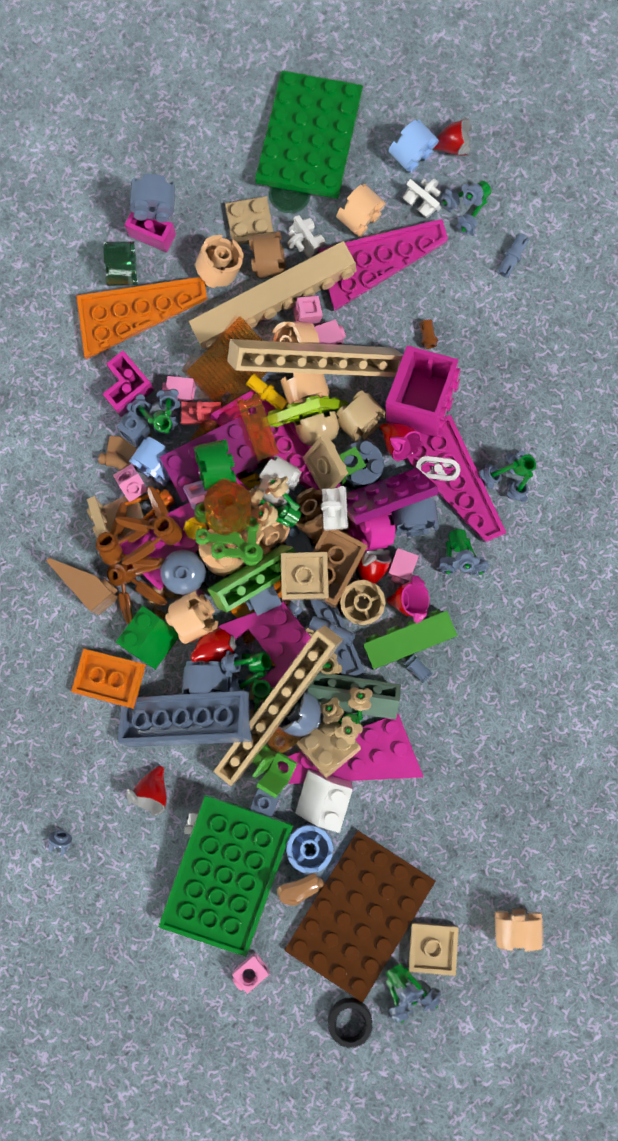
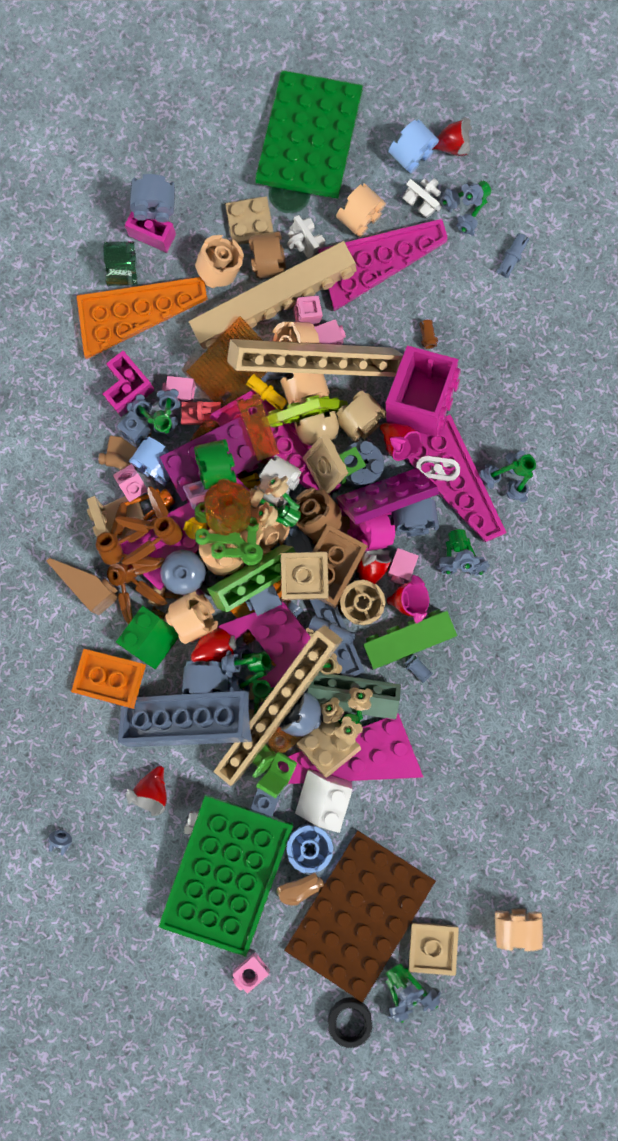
(334, 508): white hips -> none

